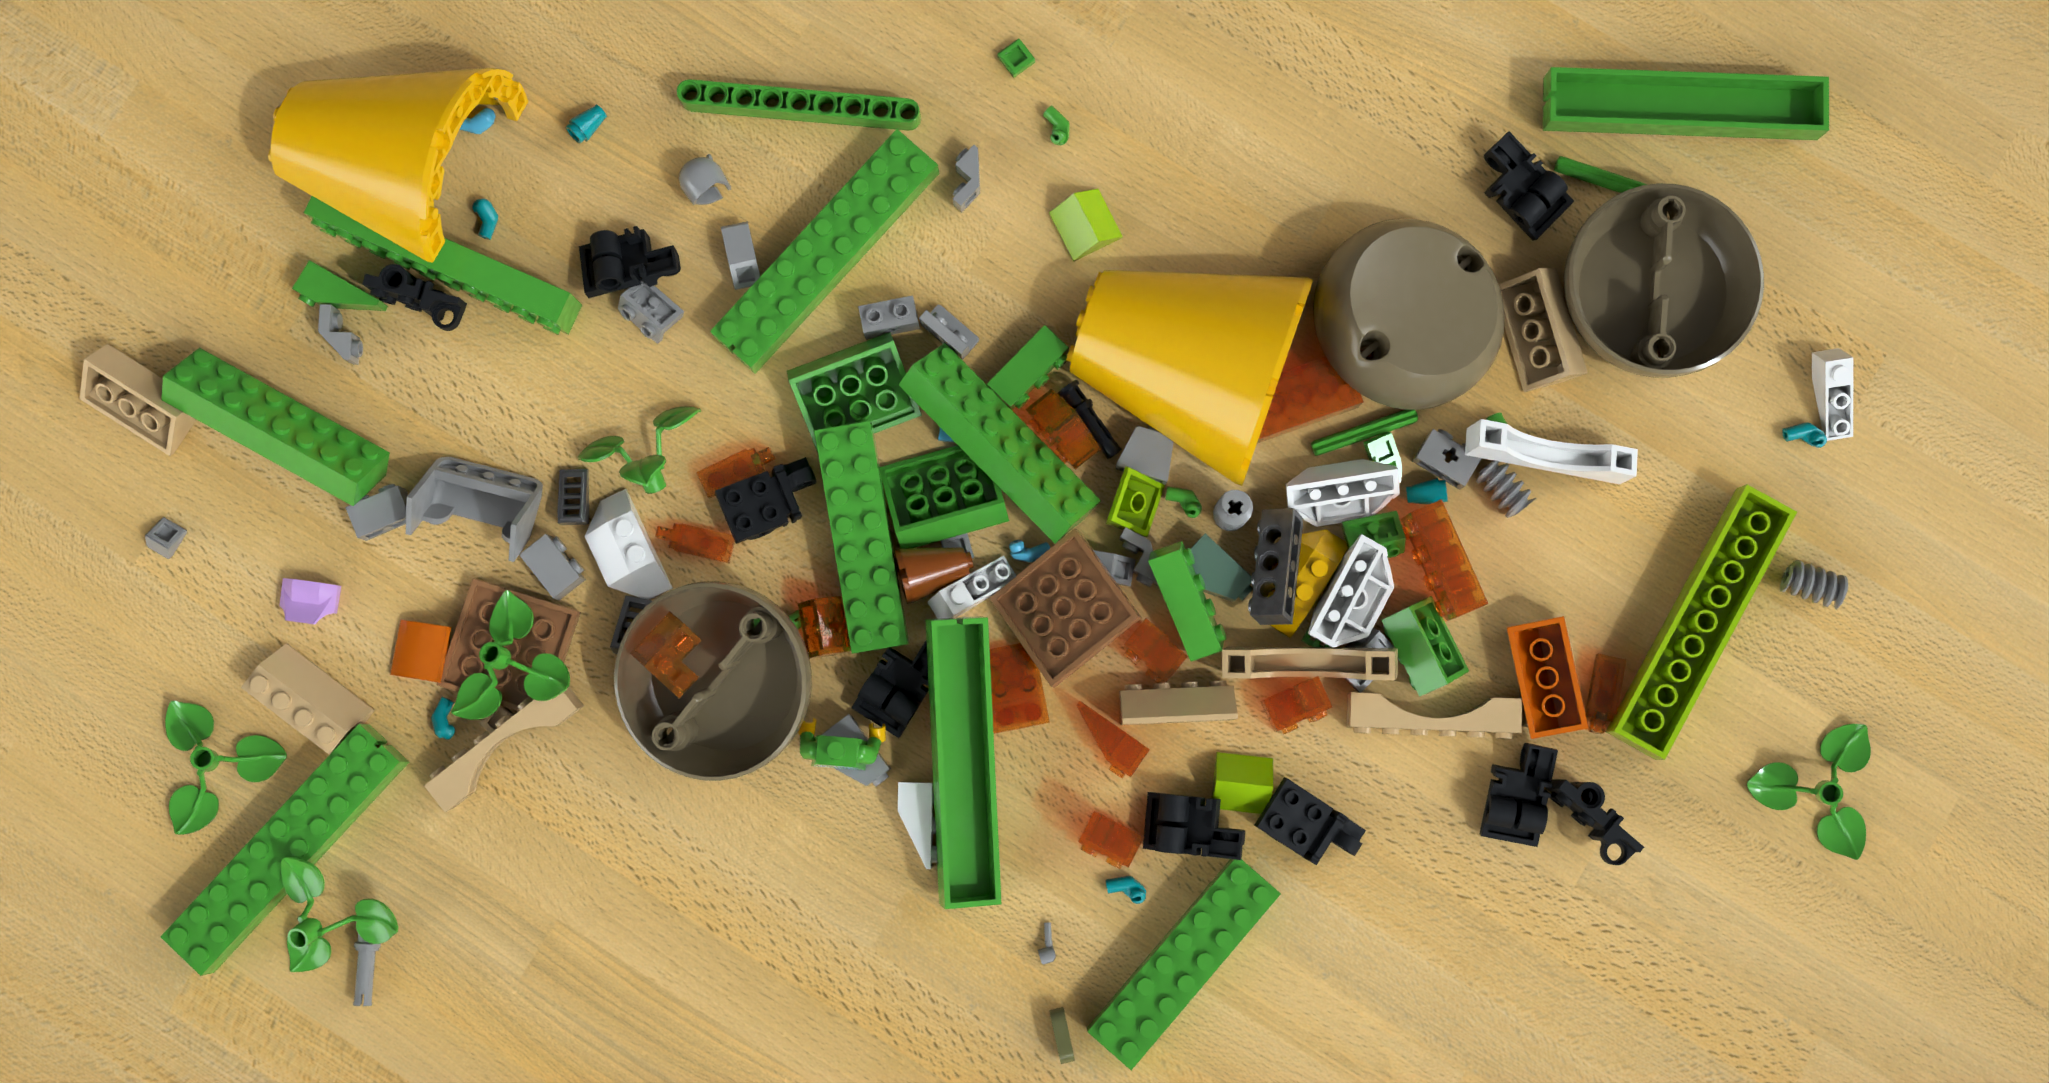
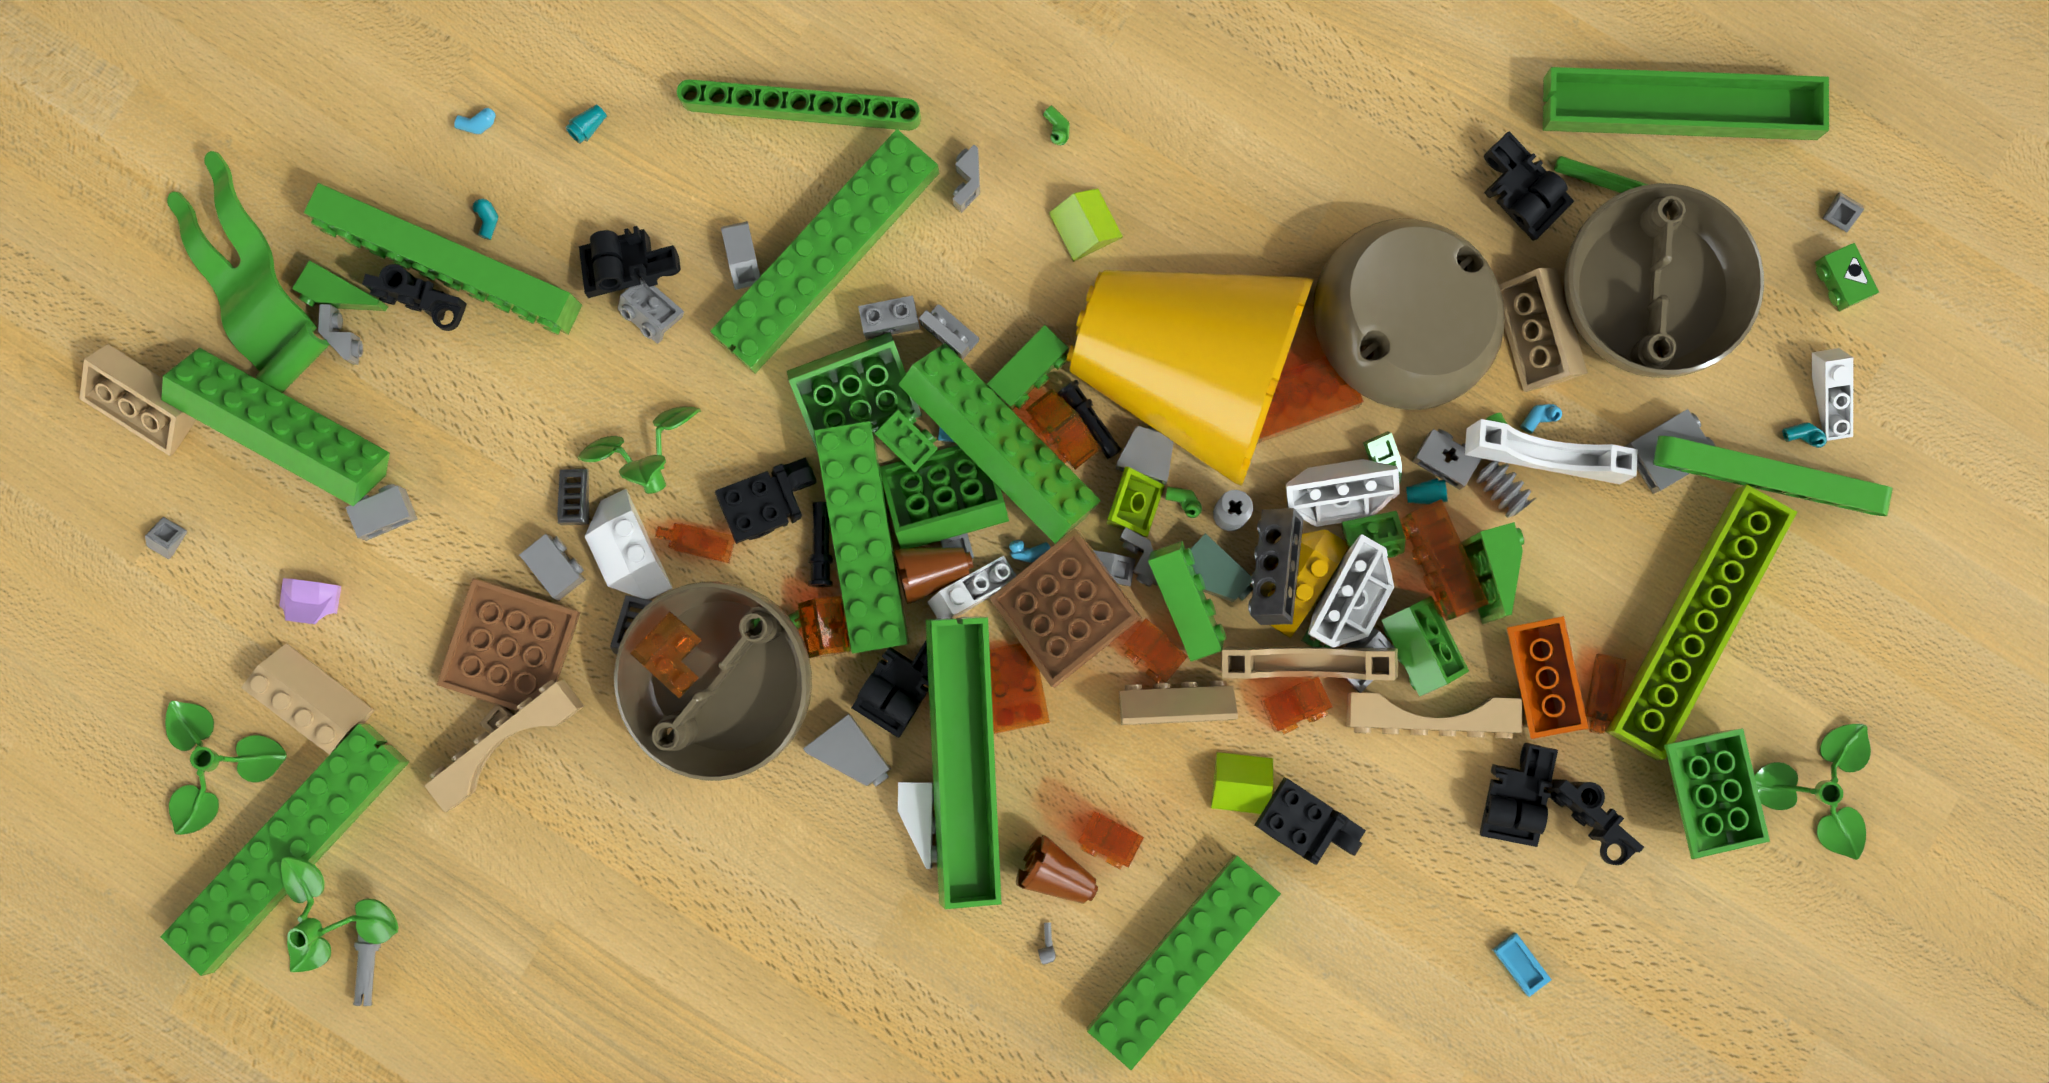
(252, 303): none -> bright green flag
(381, 142): yellow cone -> none
(420, 651): orange slope -> none
(440, 721): teal arm -> none
(479, 495): light grey windscreen -> none
(545, 680): bright green plant -> none
(698, 177): light grey helmet -> none
(734, 469): clear orange hinge -> none
(820, 558): none -> black pin
(840, 751): bright green torso -> none
(906, 440): none -> bright green bracket
(1016, 58): bright green tile -> none
(1055, 873): none -> dark orange cone
(1062, 1035): olive beam -> none
(1117, 746): clear orange slope -> none
(1129, 886): teal arm -> none
(1186, 825): black plate -> none
(1364, 431): bright green axle -> none
(1496, 563): none -> bright green slope
(1521, 964): none -> medium azure tile
(1541, 414): none -> medium azure arm
(1683, 426): none -> light grey brick
(1717, 793): none -> bright green slope
(1772, 475): none -> bright green beam
(1815, 582): light grey piece -> none
(1843, 212): none -> light grey slope
(1846, 277): none -> bright green brick

